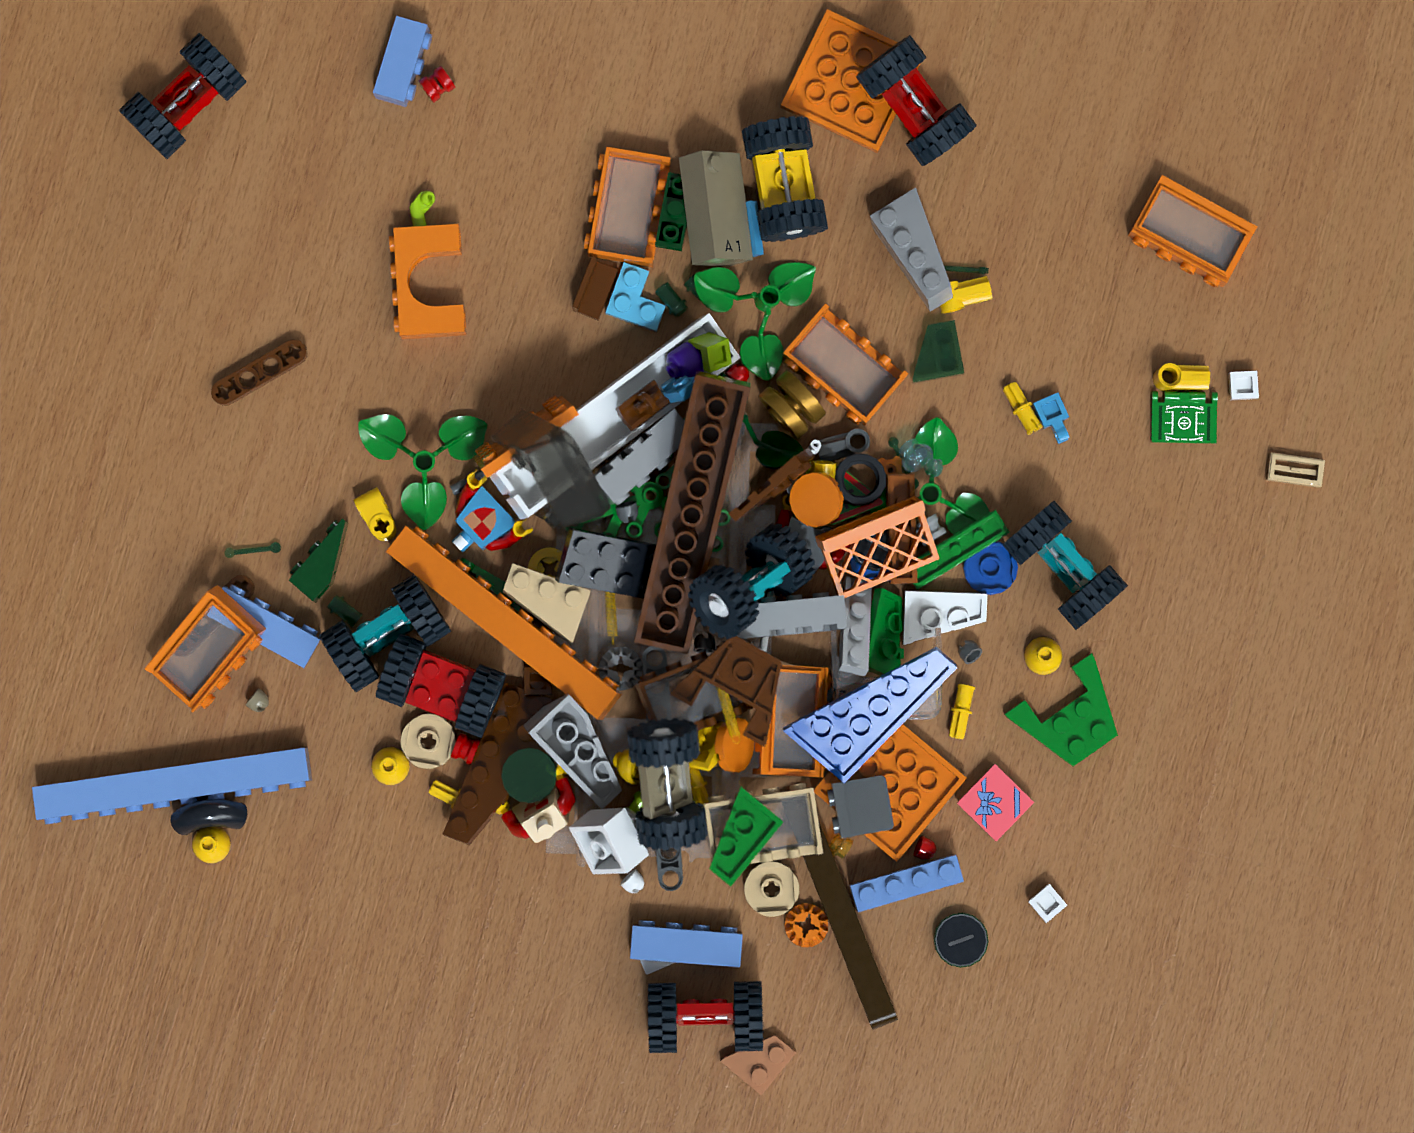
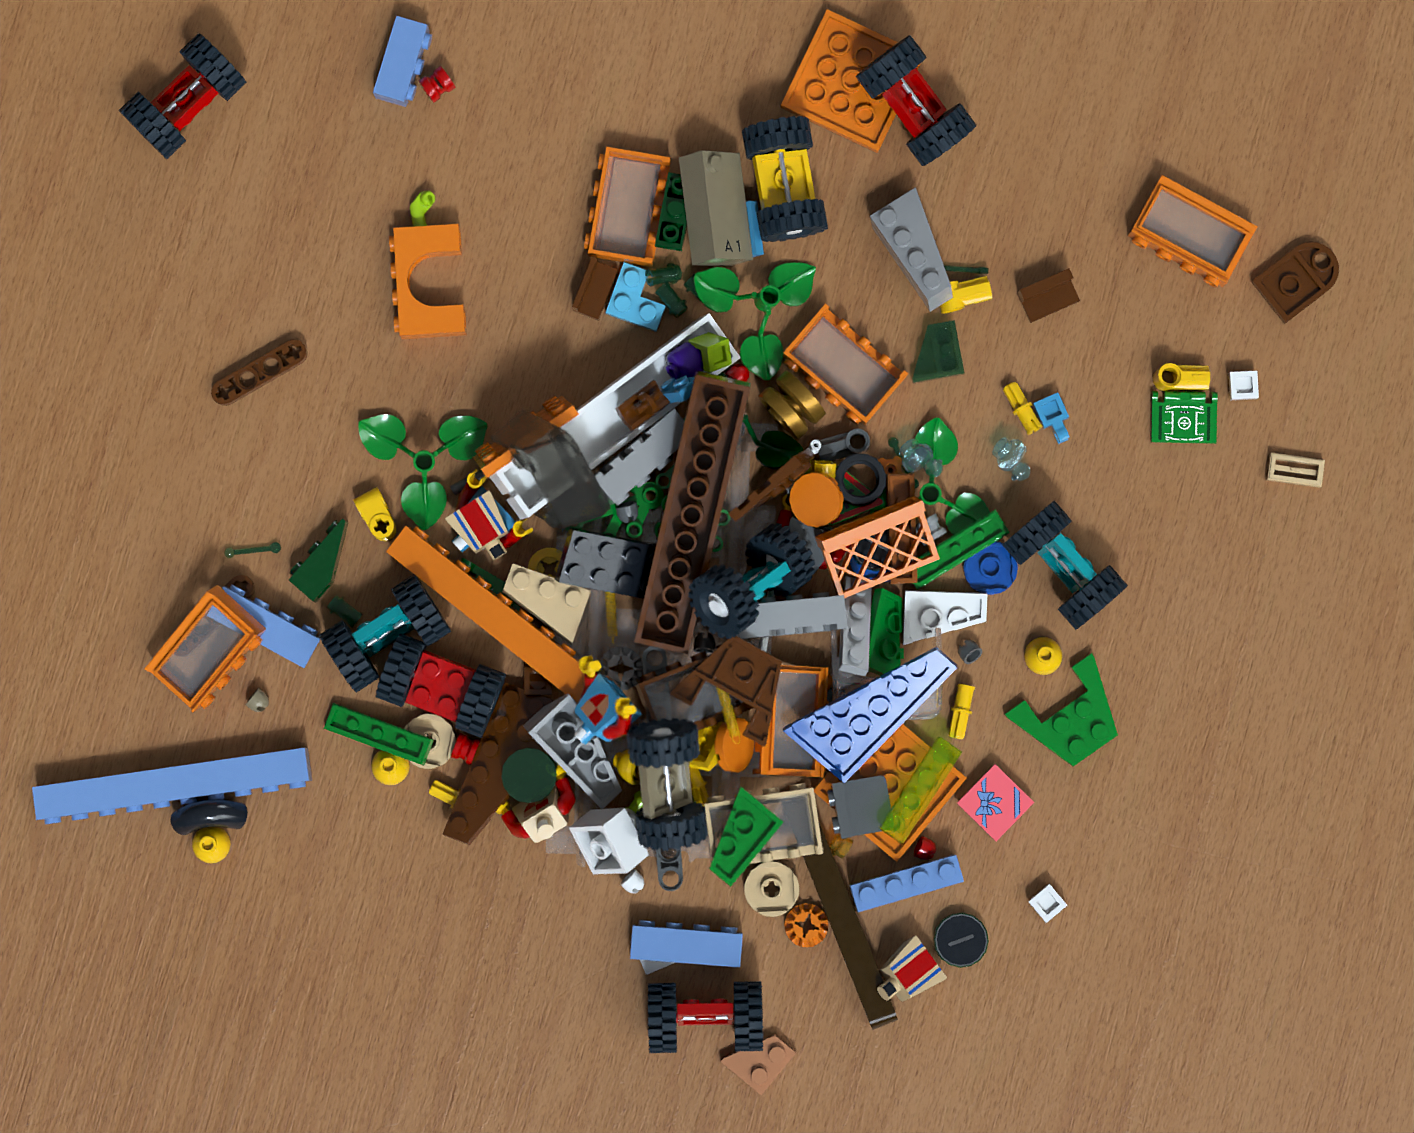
(378, 734): none -> green tile
(480, 525): none -> torso
(602, 706): none -> torso
(671, 273): none -> clear green pin
(909, 971): none -> torso
(920, 790): none -> clear neon green plate
(1009, 457): none -> clear light blue animal
(1048, 295): none -> reddish brown panel
(1296, 280): none -> reddish brown tile

